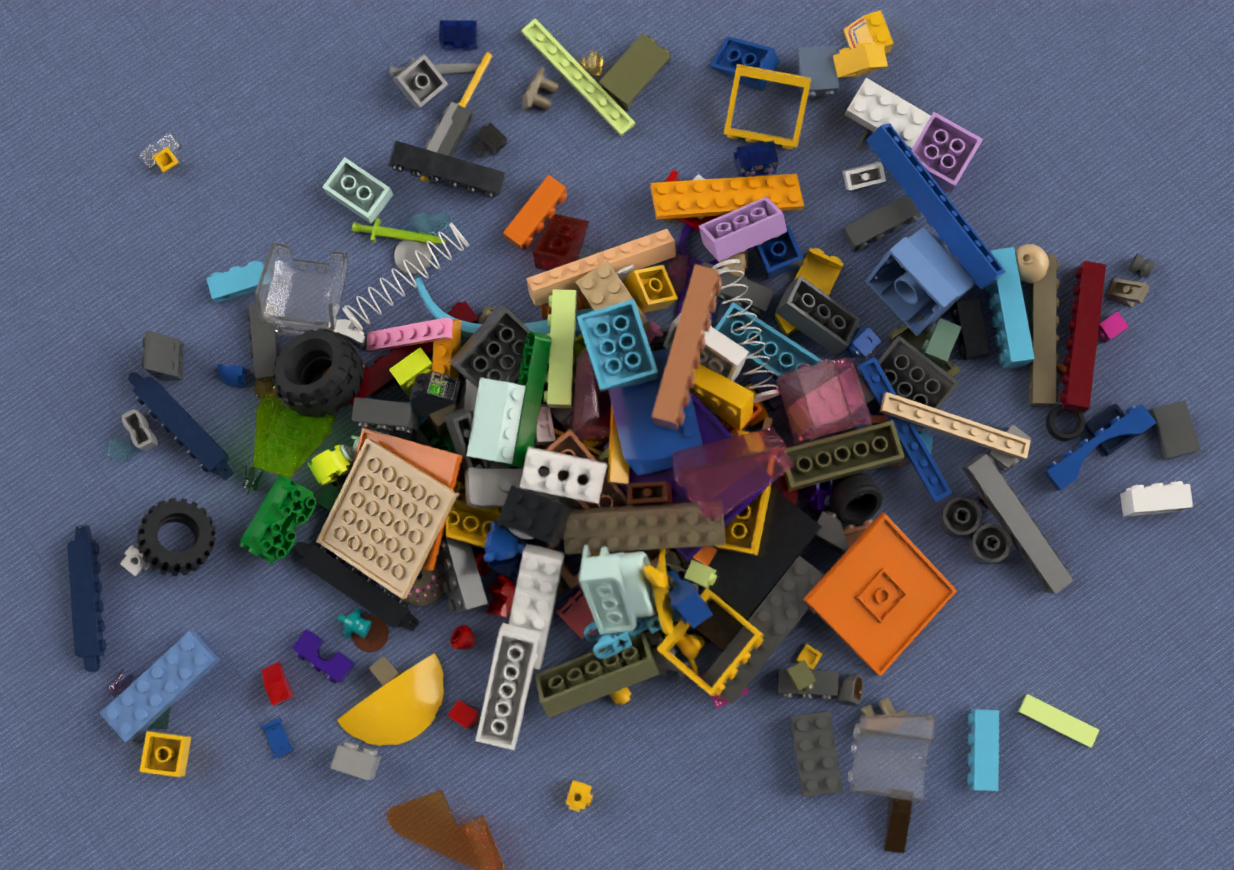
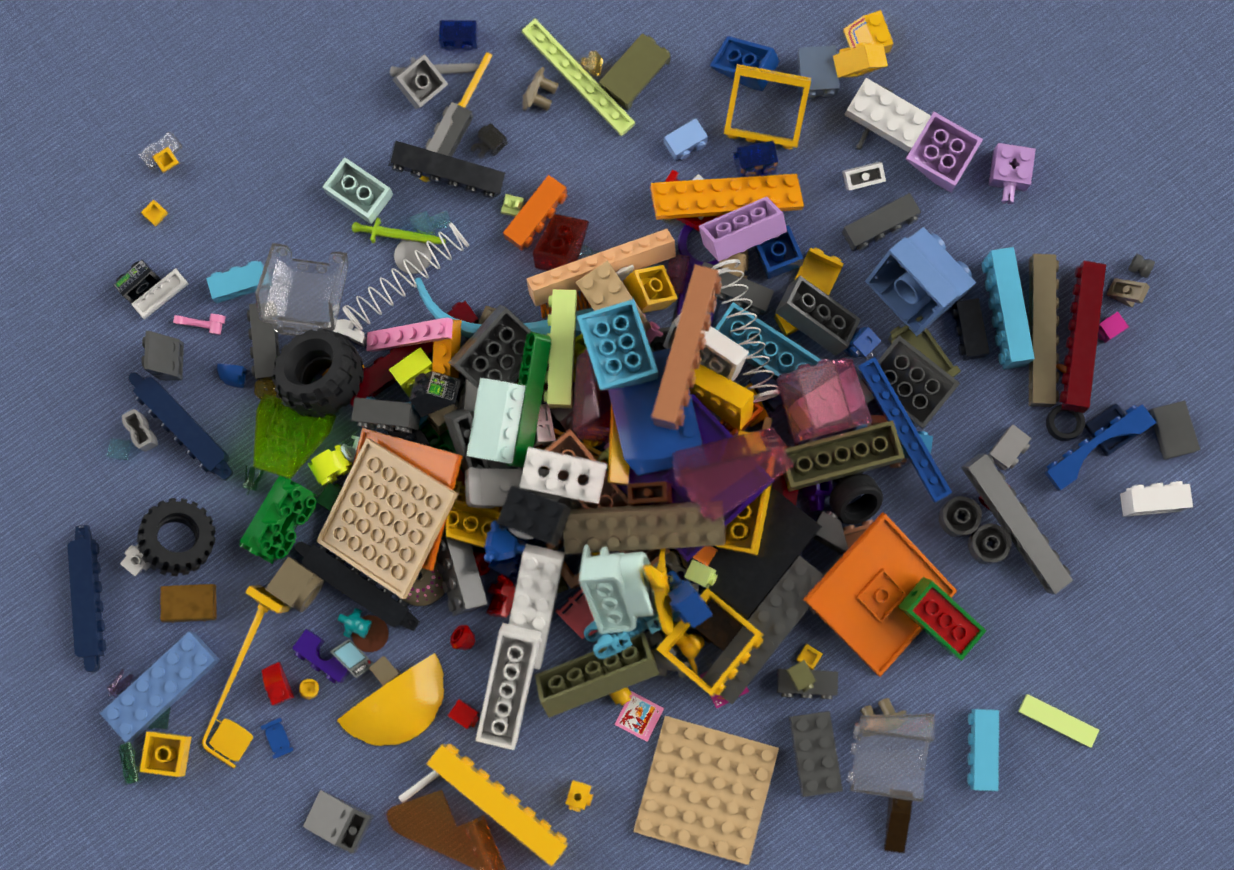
(128, 763): none -> clear green plate
(136, 281): none -> black slope
(154, 213): none -> yellow tile
(159, 293): none -> white plate
(188, 603): none -> pearl gold piece
(214, 324): none -> bright pink brick
(230, 737): none -> yellow piece
(295, 585): none -> dark tan piece
(308, 689): none -> yellow tile
(338, 821): none -> slope
(352, 658): none -> sticker
(356, 761): light grey brick -> none
(418, 786): none -> white piece
(498, 804): none -> yellow brick
(512, 205): none -> yellowish green tile
(639, 716): none -> sticker
(686, 140): none -> light blue brick
(706, 790): none -> tan plate
(851, 690): dark grey rock -> none
(935, 206): blue brick -> none
(940, 341): sand green brick -> none
(942, 618): none -> brick
(955, 426): tan plate -> none
(1011, 179): none -> lavender brick
(1031, 262): tan cylinder -> none

